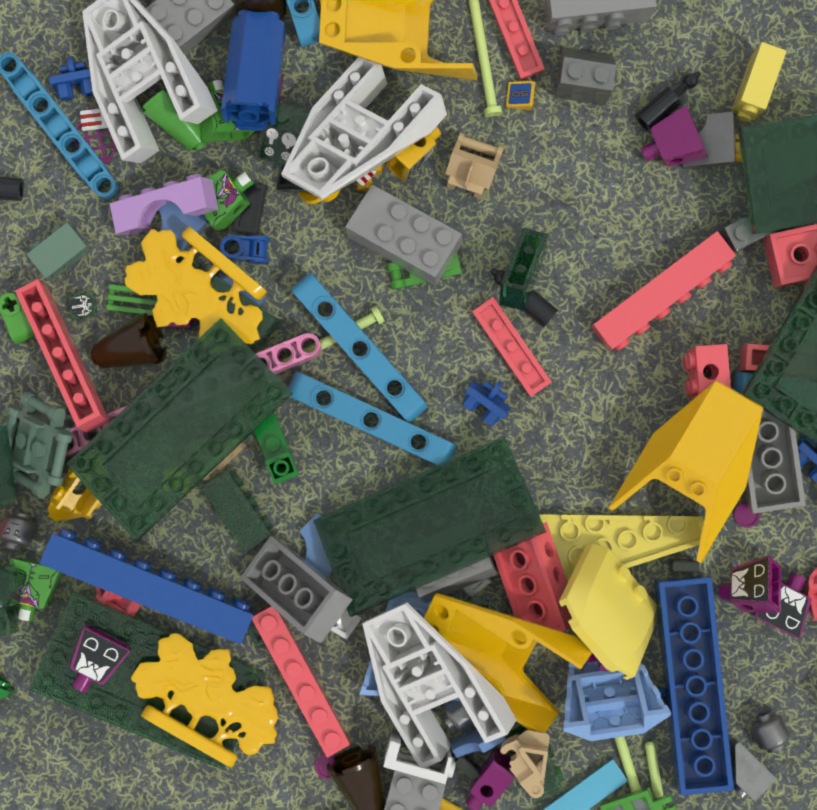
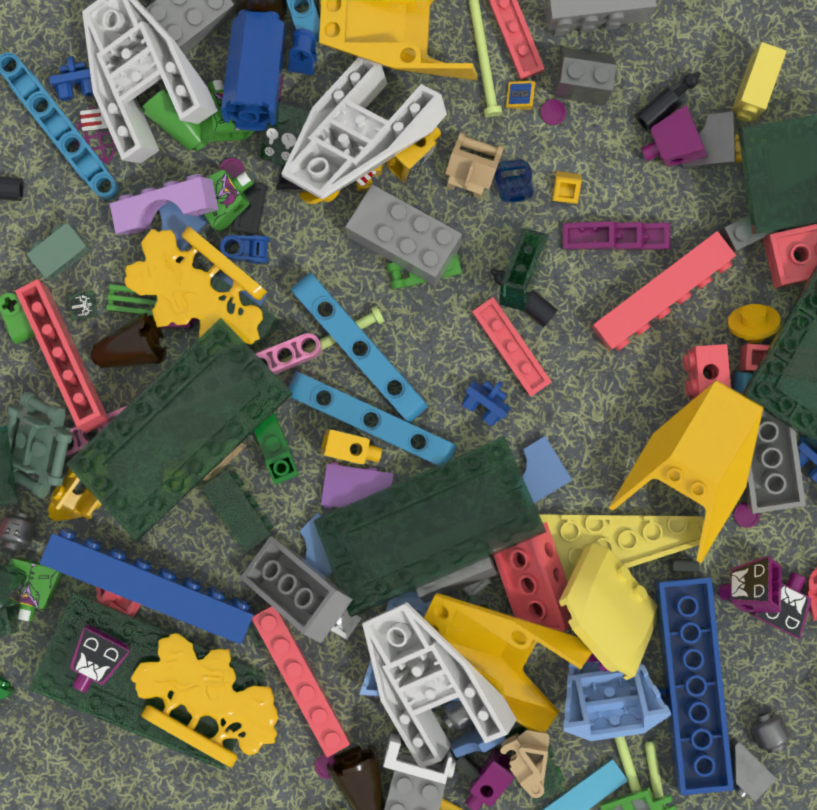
(233, 166): none -> magenta piece
(303, 52): none -> blue piece
(338, 444): none -> yellow torso
(349, 484): none -> medium lavender piece
(517, 187): none -> clear blue piece
(543, 470): none -> medium blue tile
(553, 112): none -> magenta piece
(567, 187): none -> yellow slope
(616, 236): none -> magenta slope
(754, 322): none -> yellow piece

